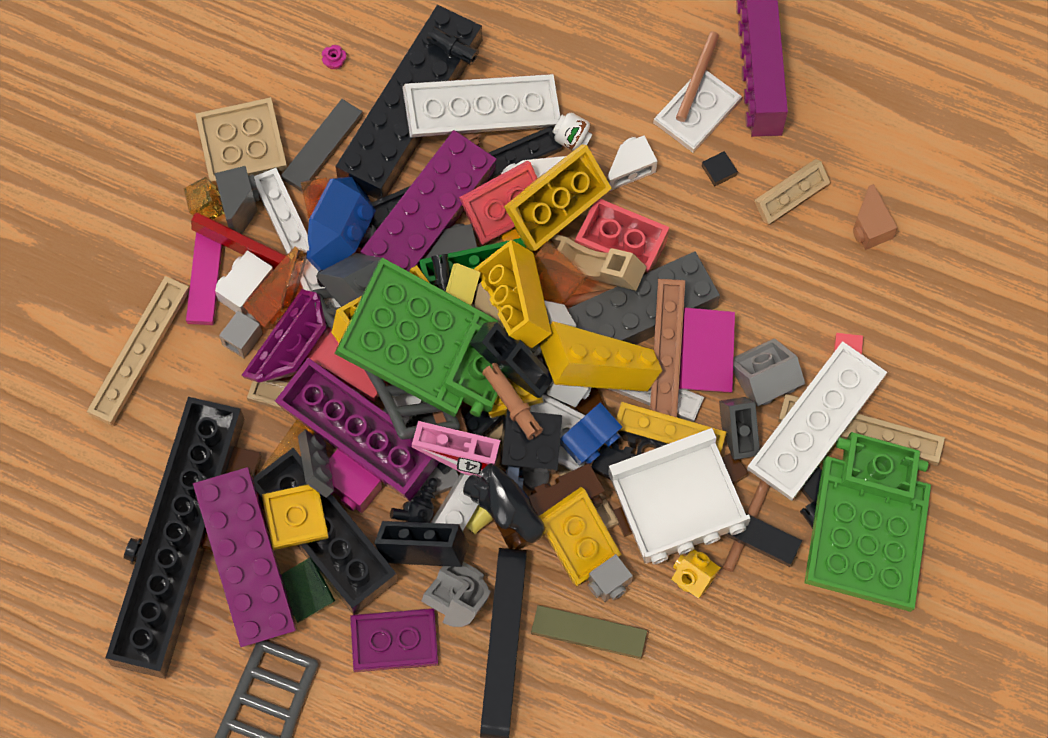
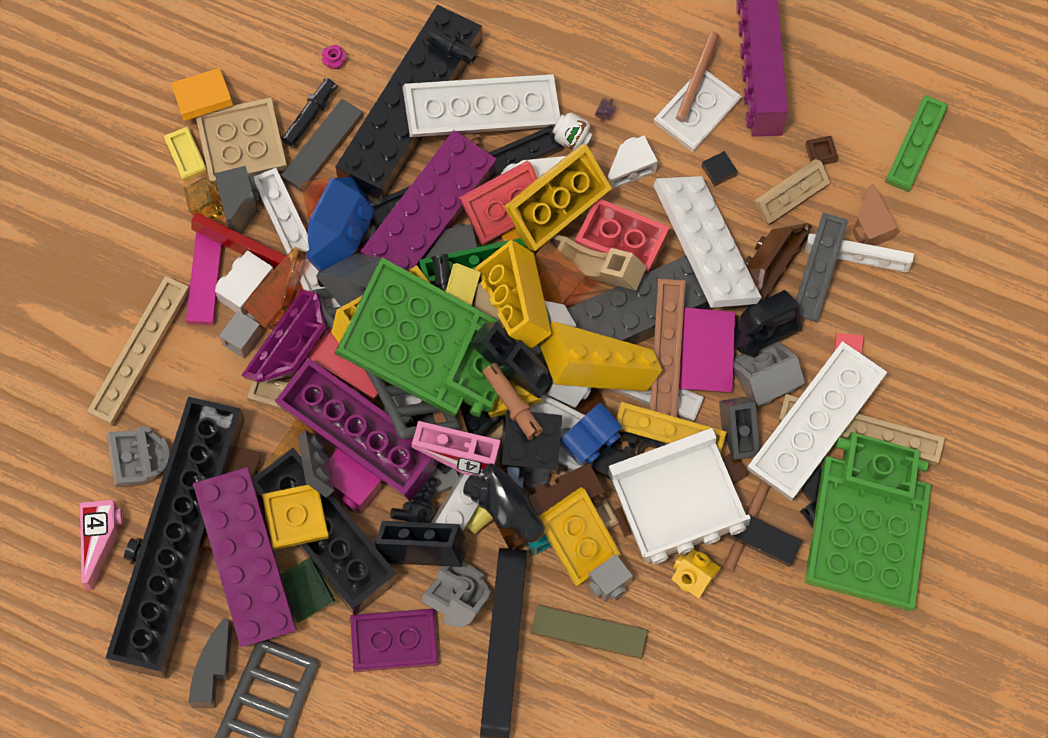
(98, 535): none -> bright pink slope
(136, 456): none -> light grey slope
(185, 154): none -> light yellow tile
(201, 94): none -> light orange tile
(211, 667): none -> dark grey slope
(315, 104): none -> black pin
(539, 546): none -> teal tile
(605, 109): none -> plate
(707, 241): none -> white plate
(767, 323): none -> black piece
(775, 256): none -> reddish brown wedge
(820, 266): none -> dark grey tile
(822, 149): none -> reddish brown tile
(870, 255): none -> white tile
(916, 143): none -> bright green tile

